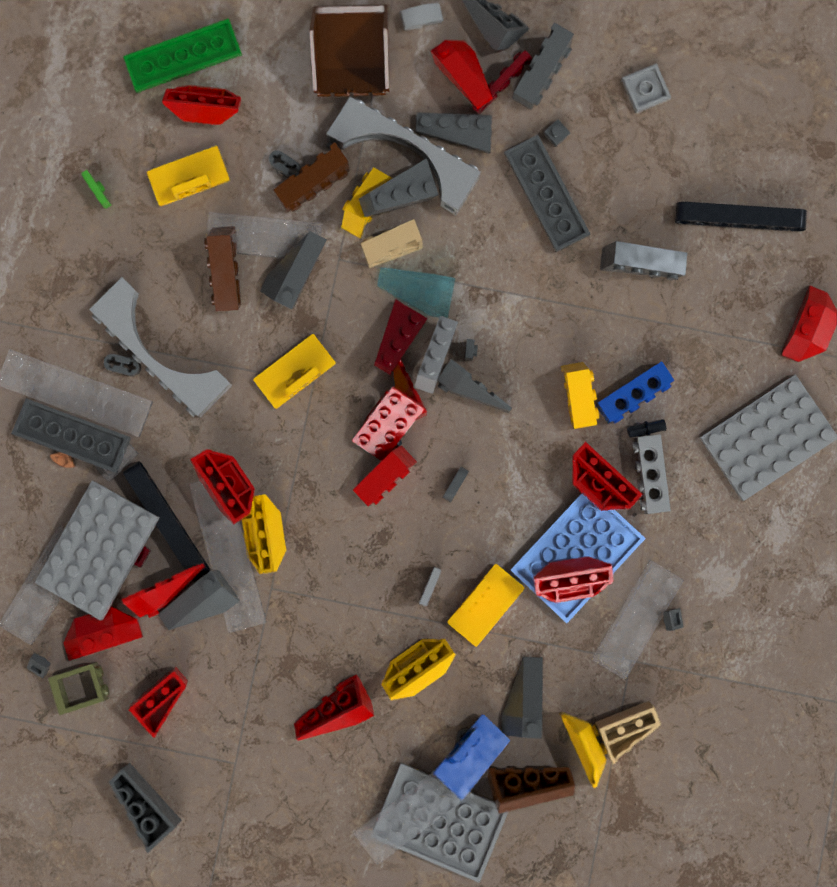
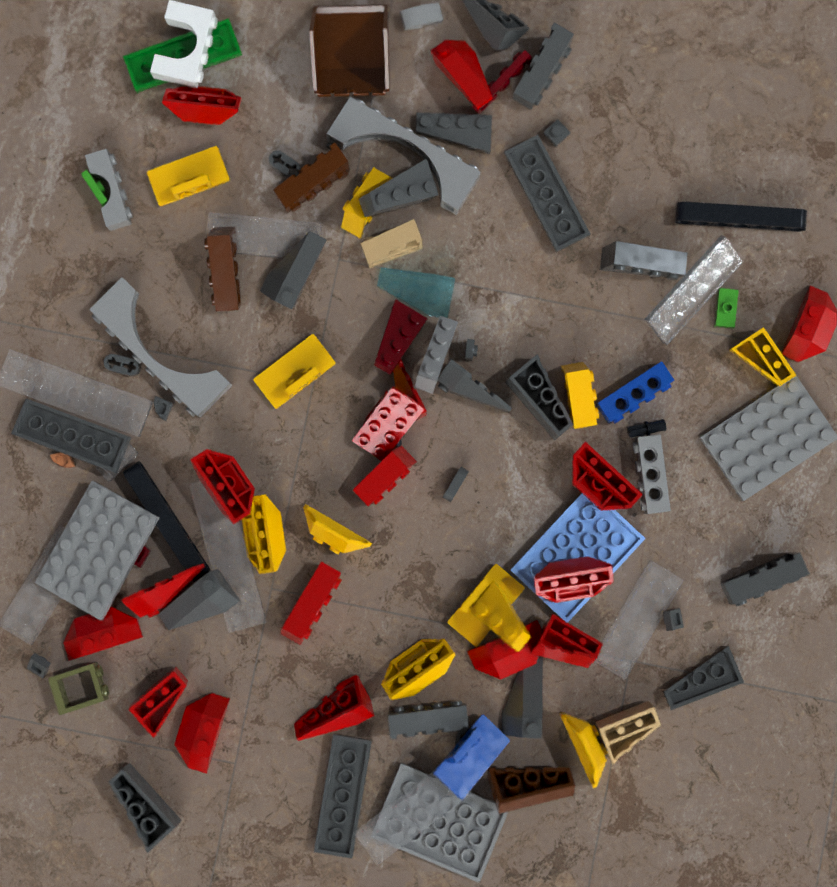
(115, 211): none -> light grey arch
(162, 407): none -> dark grey tile
(186, 70): none -> white arch
(201, 730): none -> red wedge
(310, 603): none -> red wedge
(331, 532): none -> yellow wedge
(342, 796): none -> dark grey plate
(427, 719): none -> dark grey wedge
(430, 586): light grey tile -> none
(498, 615): none -> yellow wedge
(501, 659): none -> red wedge
(540, 397): none -> dark grey wedge
(566, 643): none -> red wedge
(646, 88): light grey tile -> none
(694, 290): none -> clear plate
(709, 678): none -> dark grey wing
(726, 308): none -> bright green plate
(764, 578): none -> dark grey wedge
(765, 357): none -> yellow wedge

